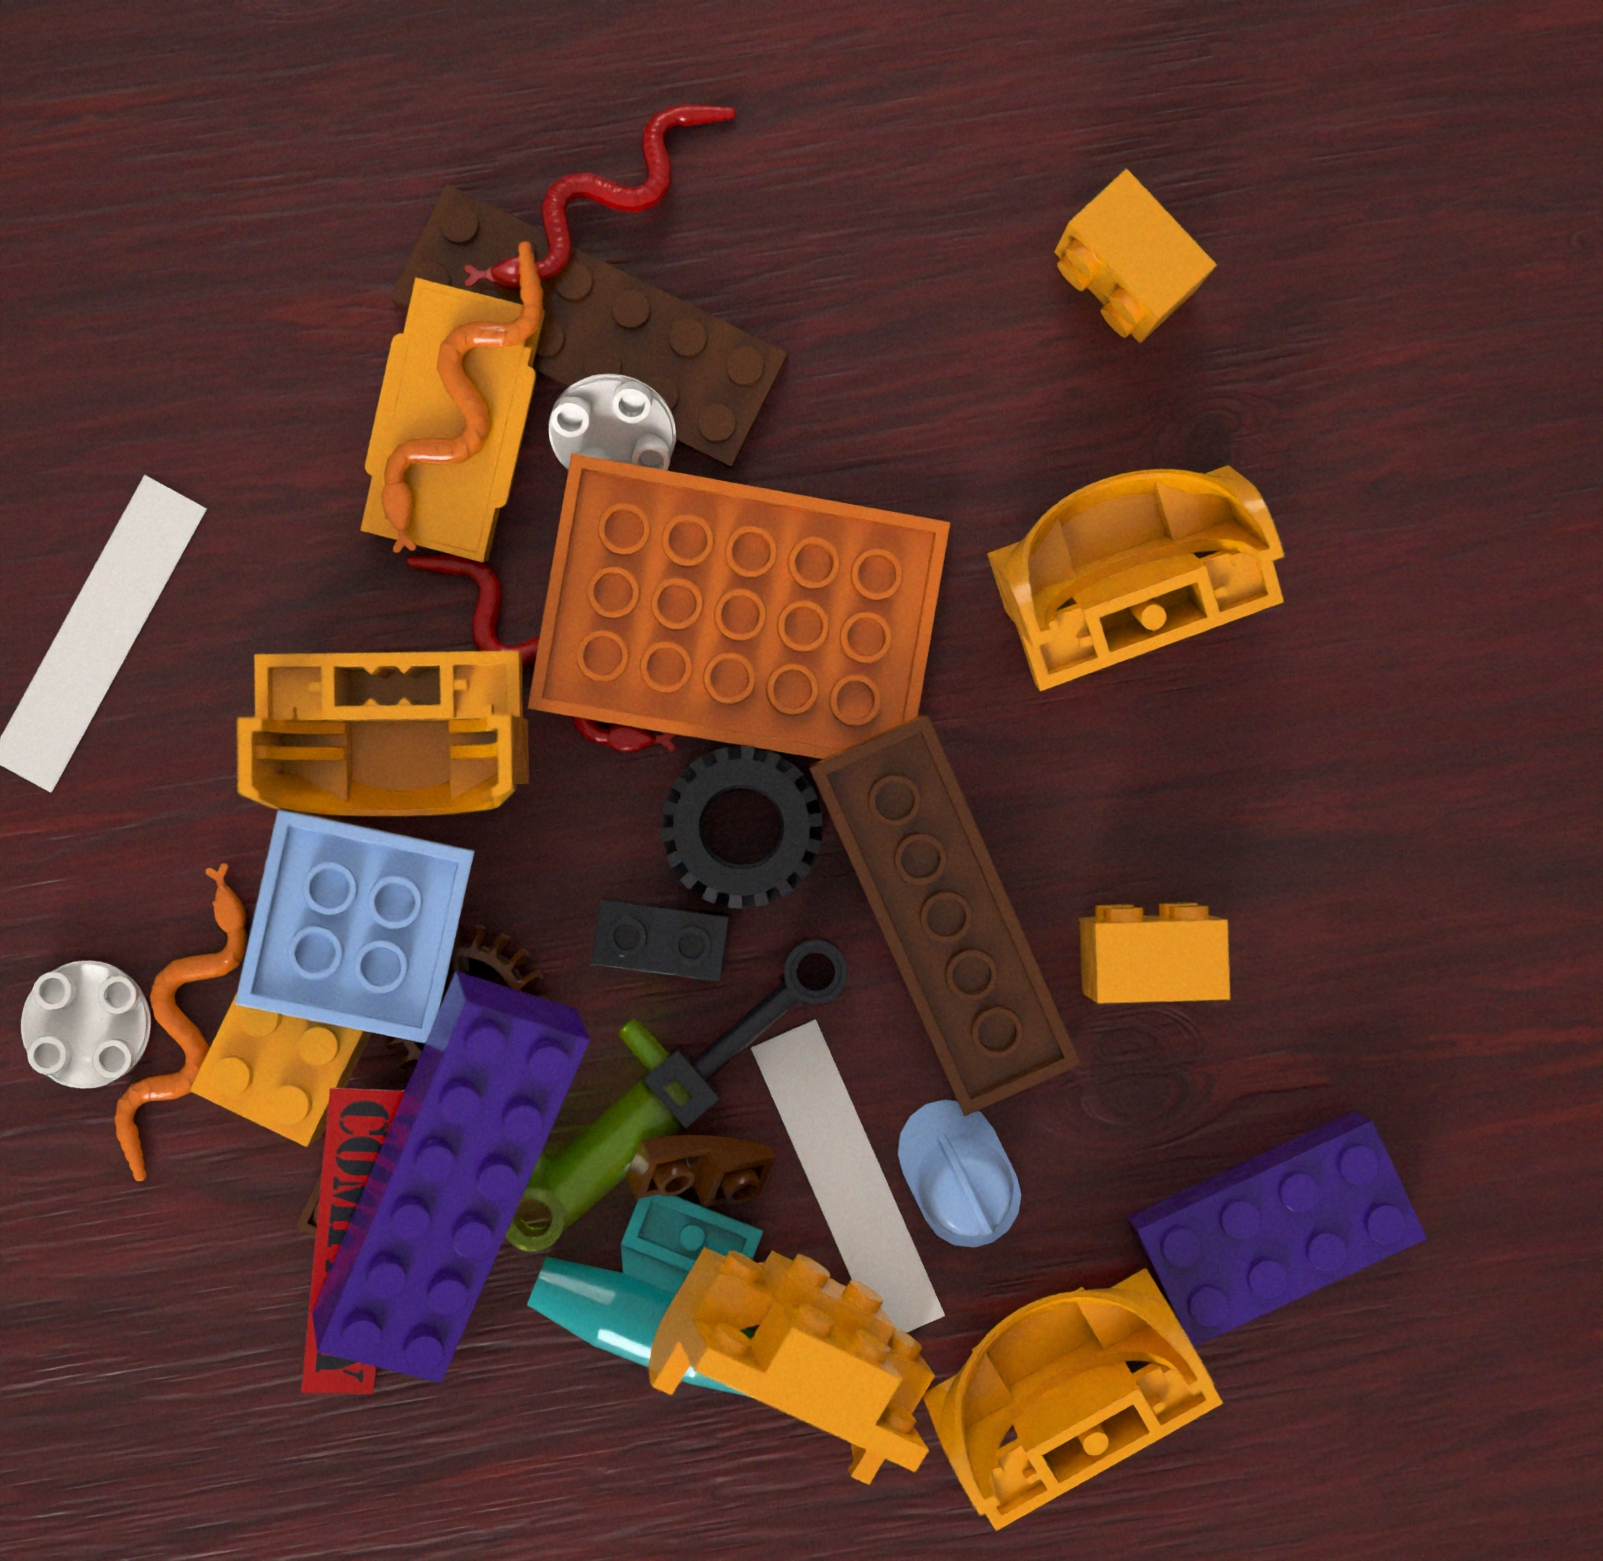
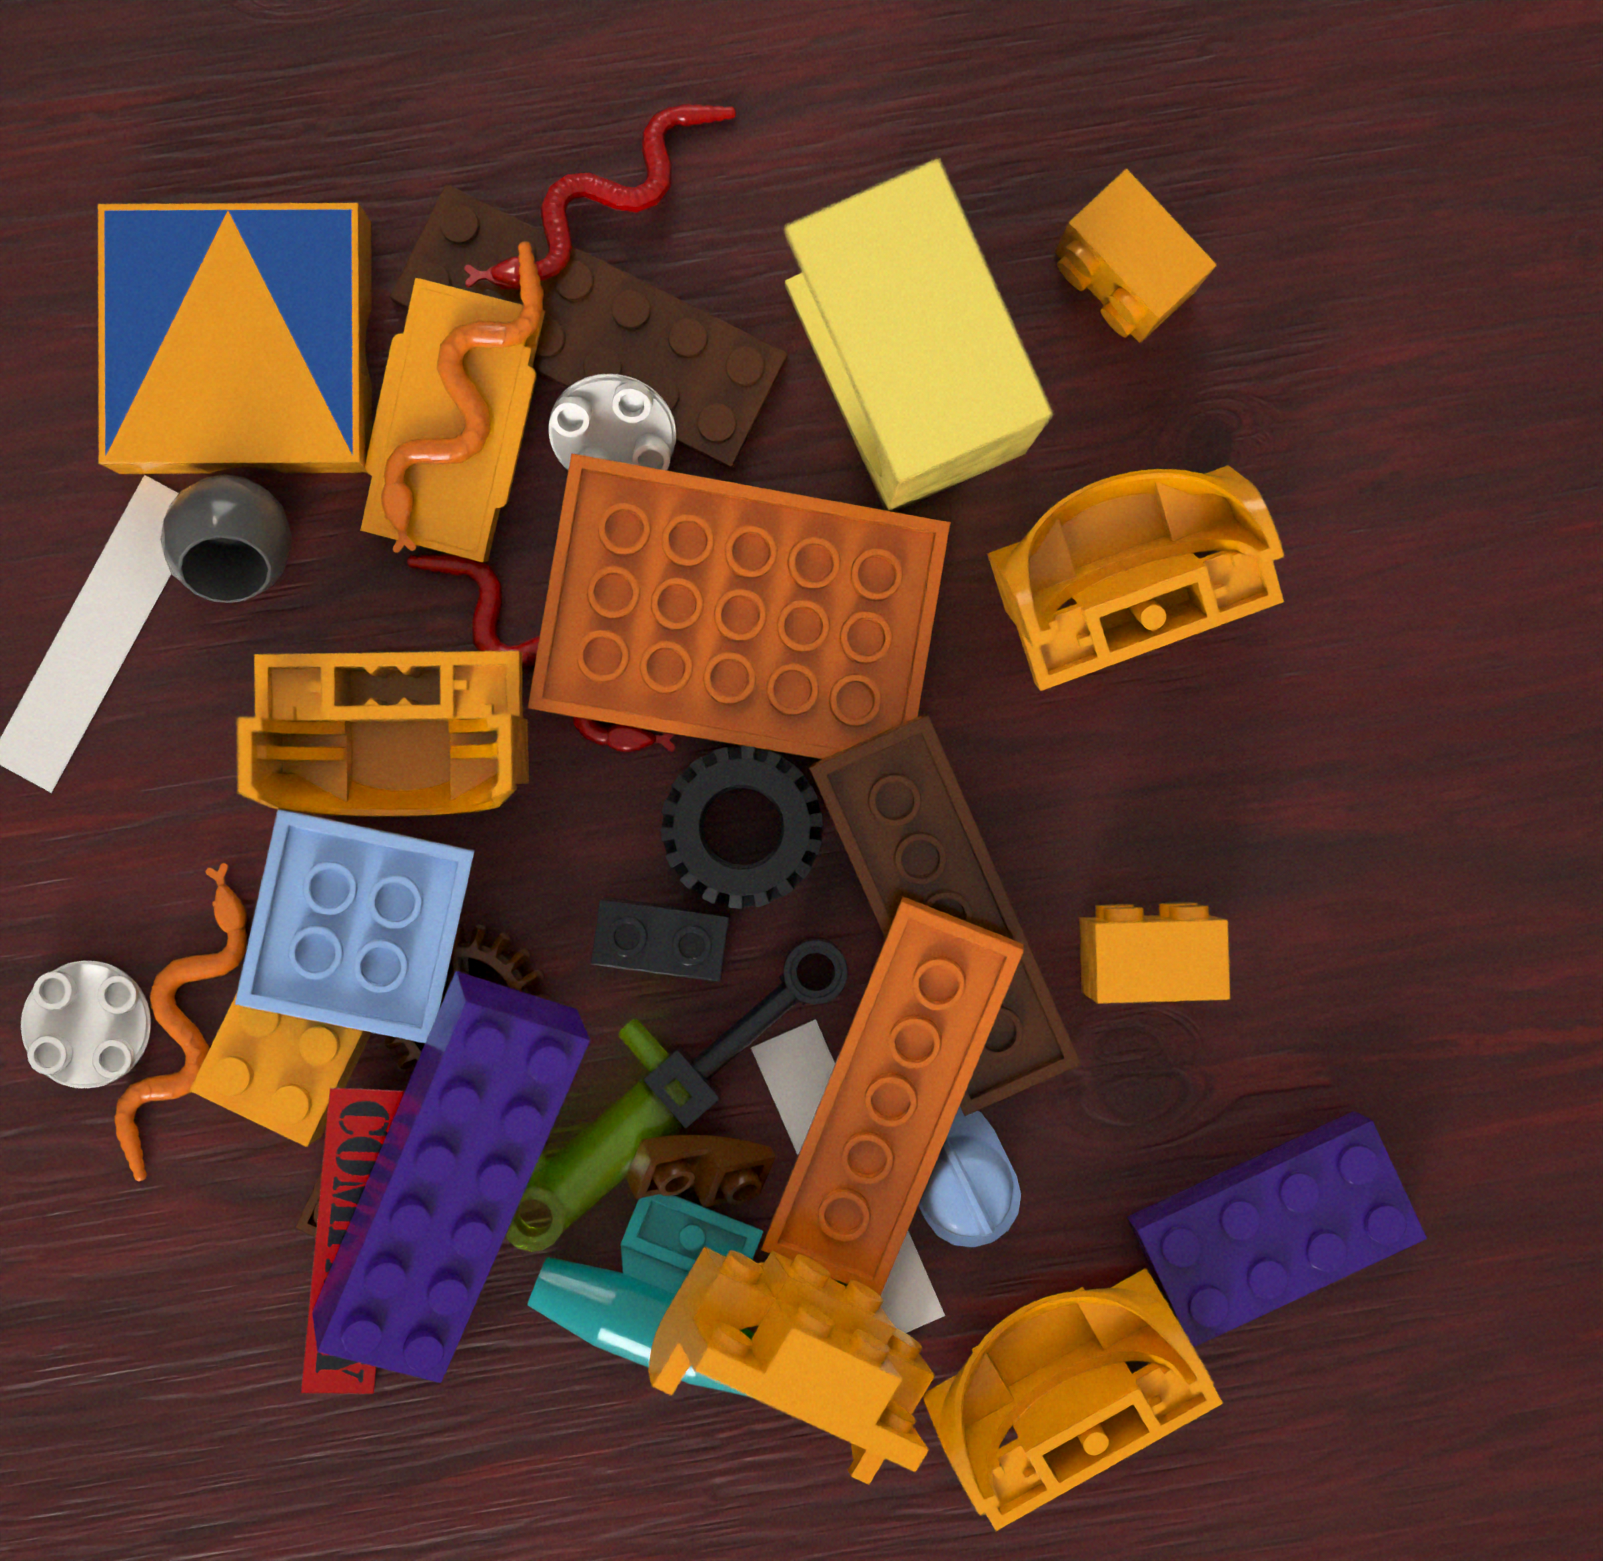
(226, 538): none -> dark grey helmet
(234, 337): none -> tile
(893, 1094): none -> orange plate
(914, 337): none -> light yellow piece

